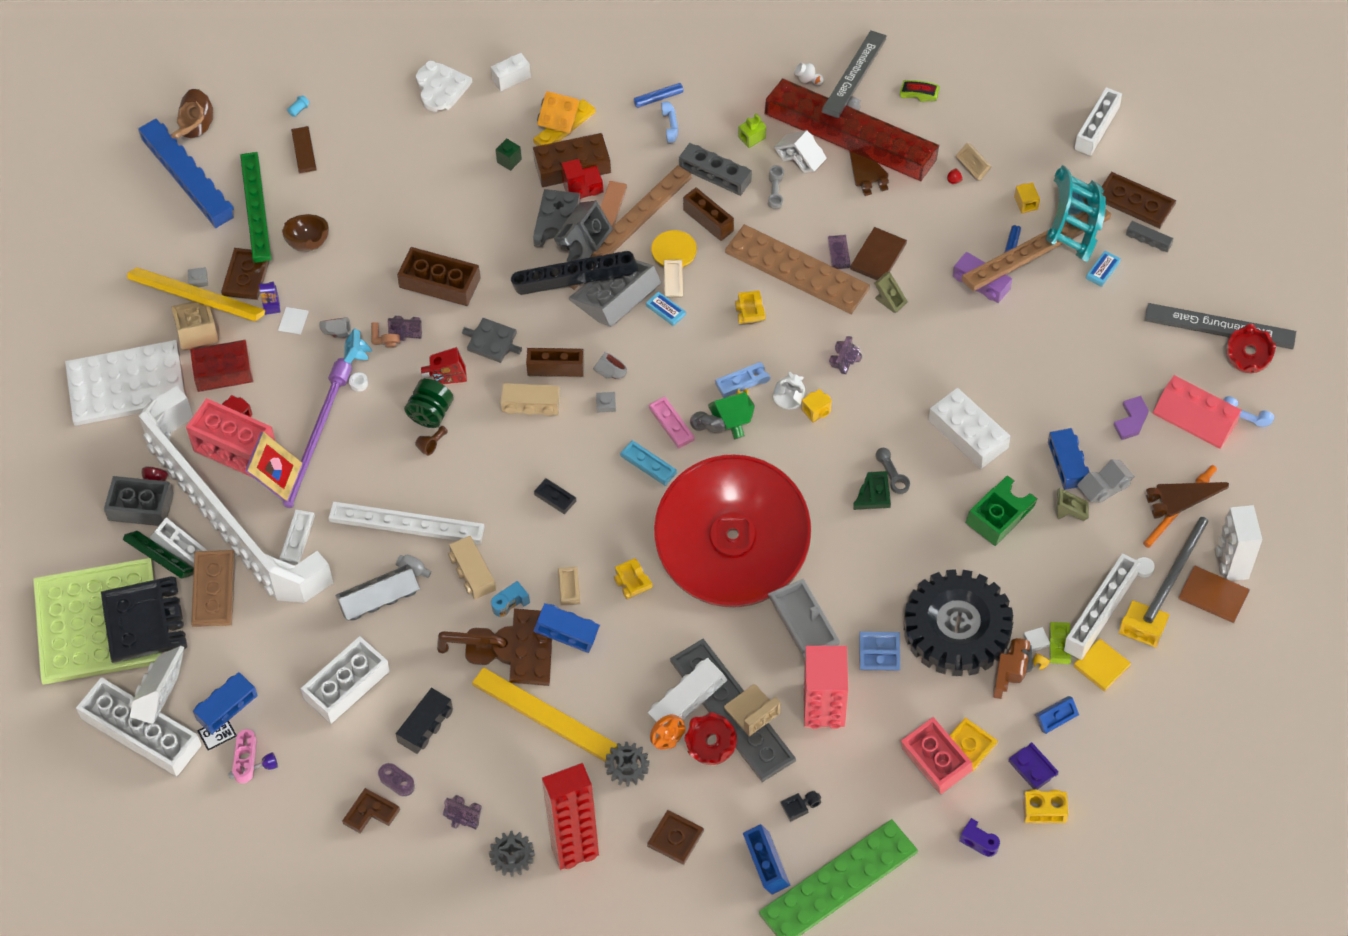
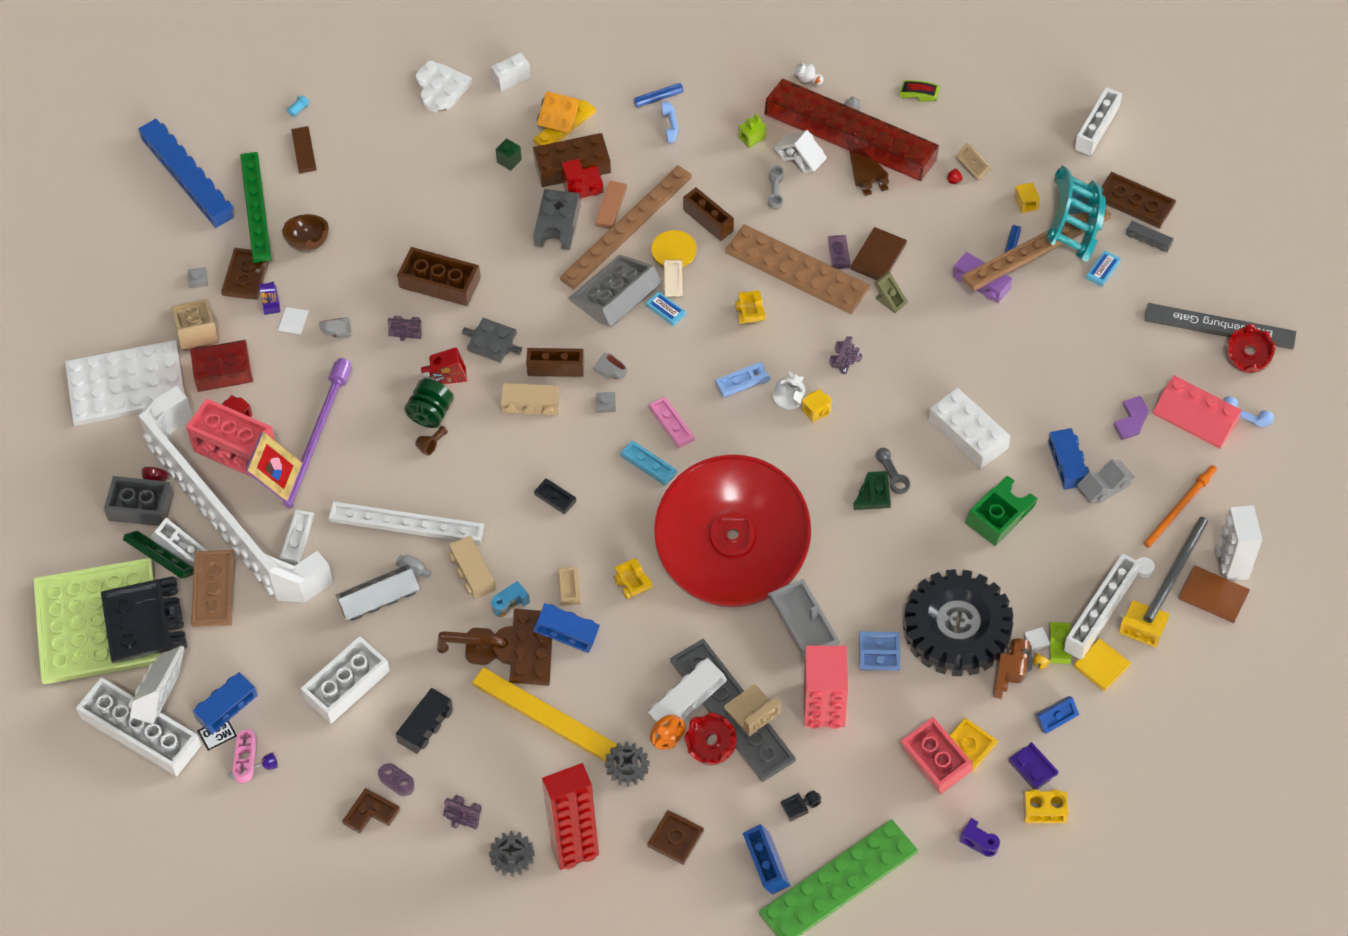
(193, 114): hat -> none
(196, 294): yellow tile -> none
(355, 347): medium azure tile -> none
(358, 382): white tile -> none
(389, 340): nougat plate -> none
(574, 272): black beam -> none
(584, 230): dark grey brick -> none
(715, 169): dark grey brick -> none
(726, 415): green torso -> none
(854, 74): dark grey tile -> none
(1071, 505): olive slope -> none
(1181, 496): reddish brown flag -> none

